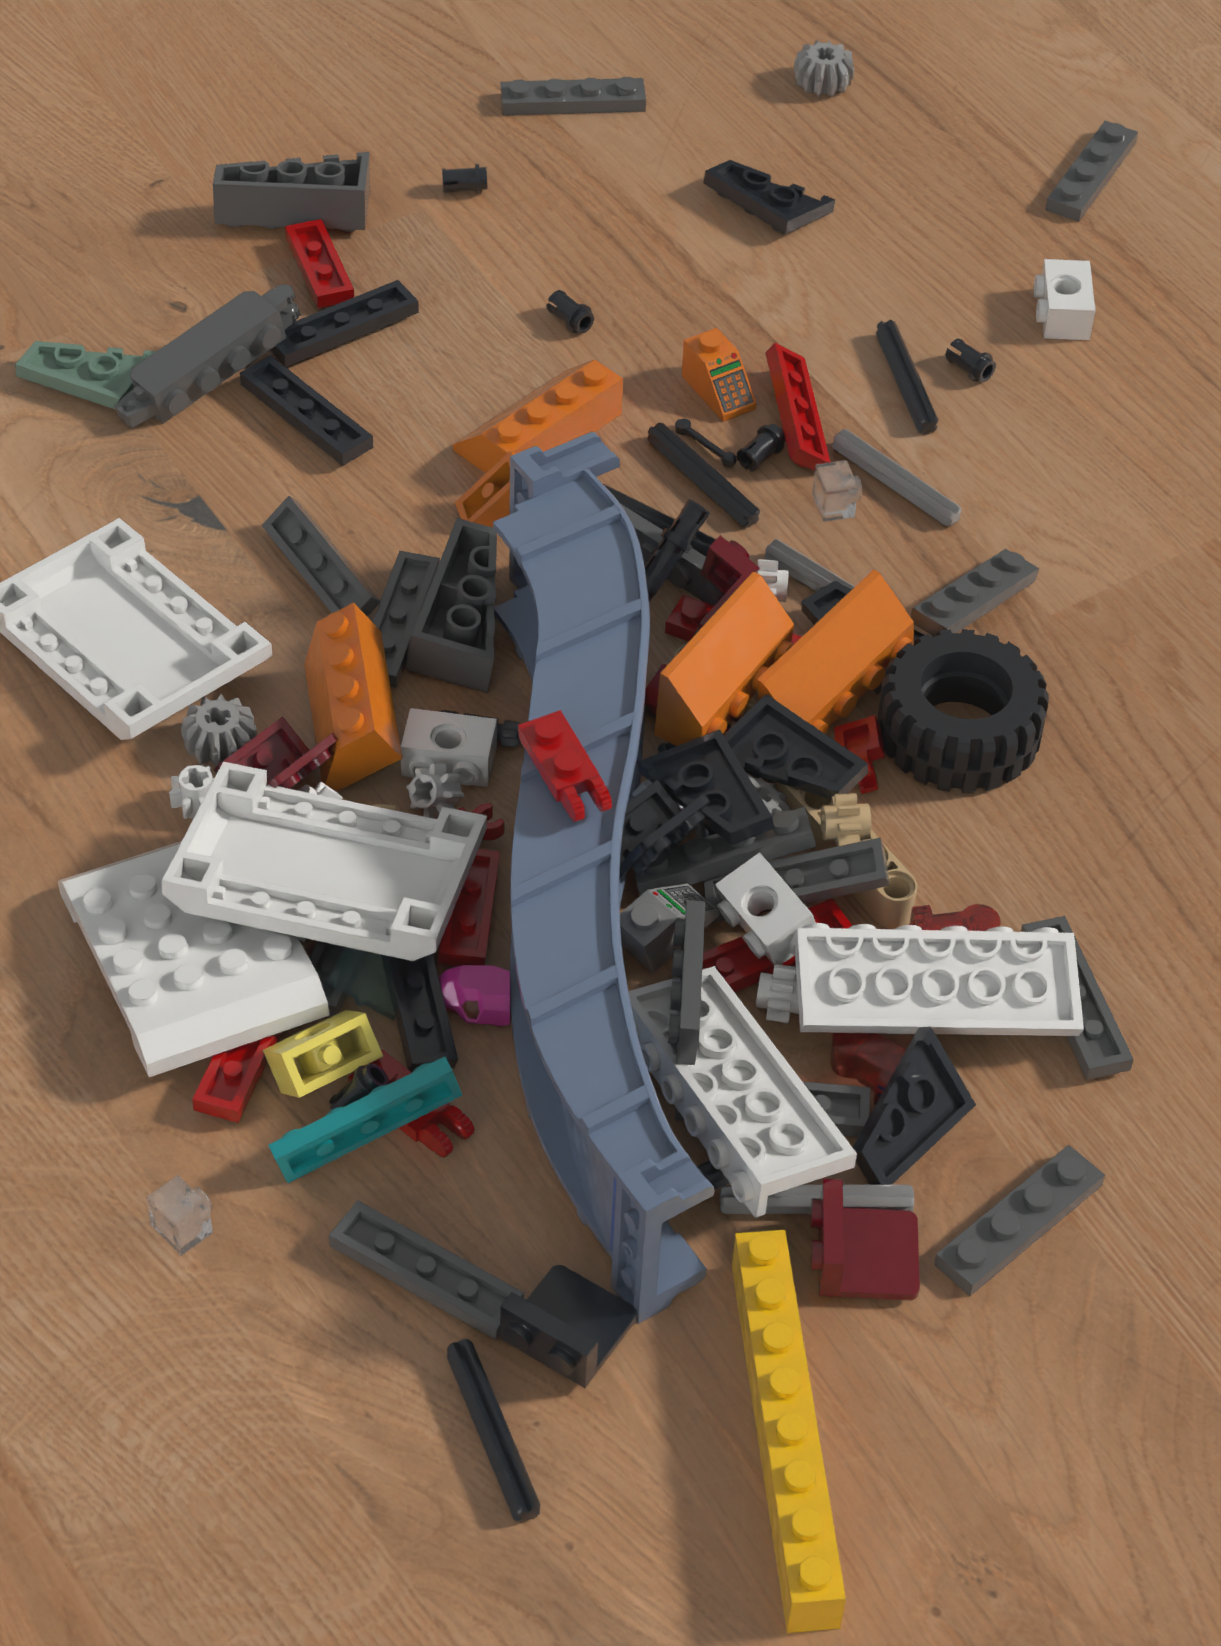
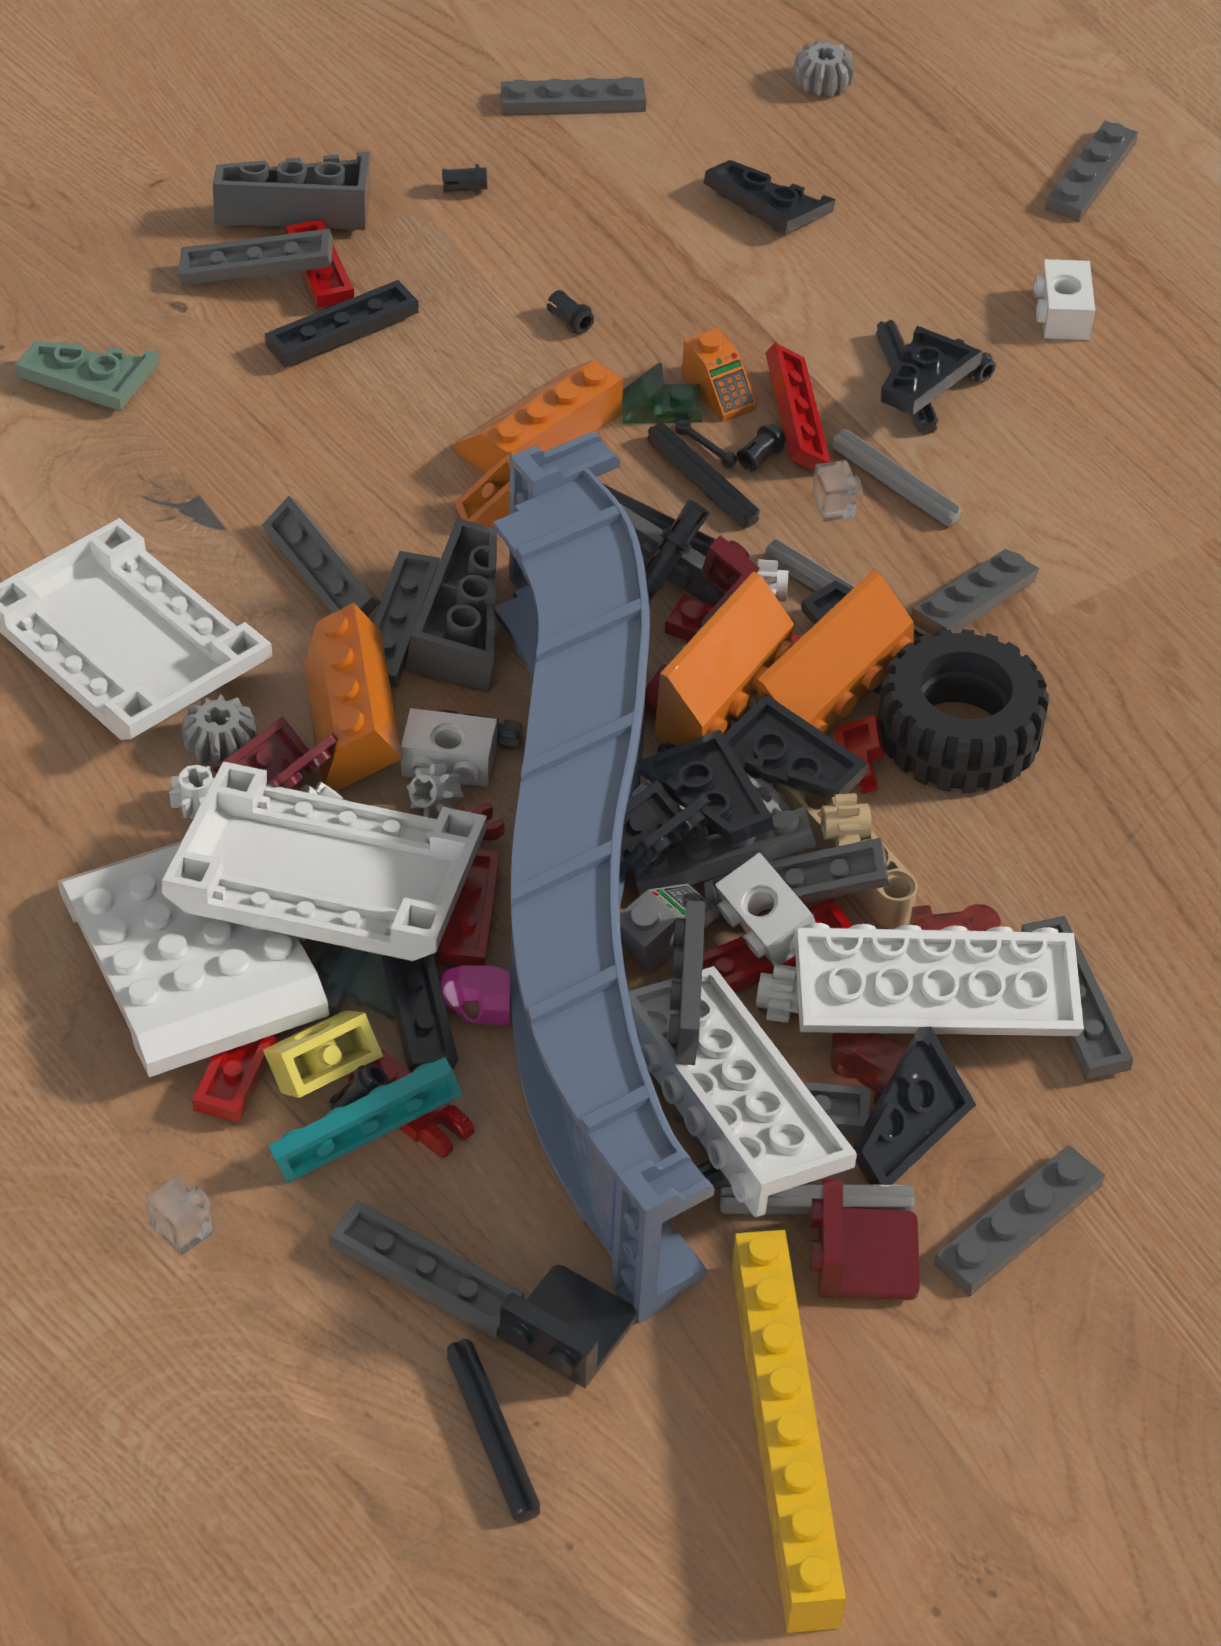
(207, 354): dark grey hinge -> none
(256, 257): none -> dark grey plate
(306, 410): black plate -> none
(563, 763): red hinge -> none
(653, 402): none -> clear green slope
(927, 370): none -> black wing

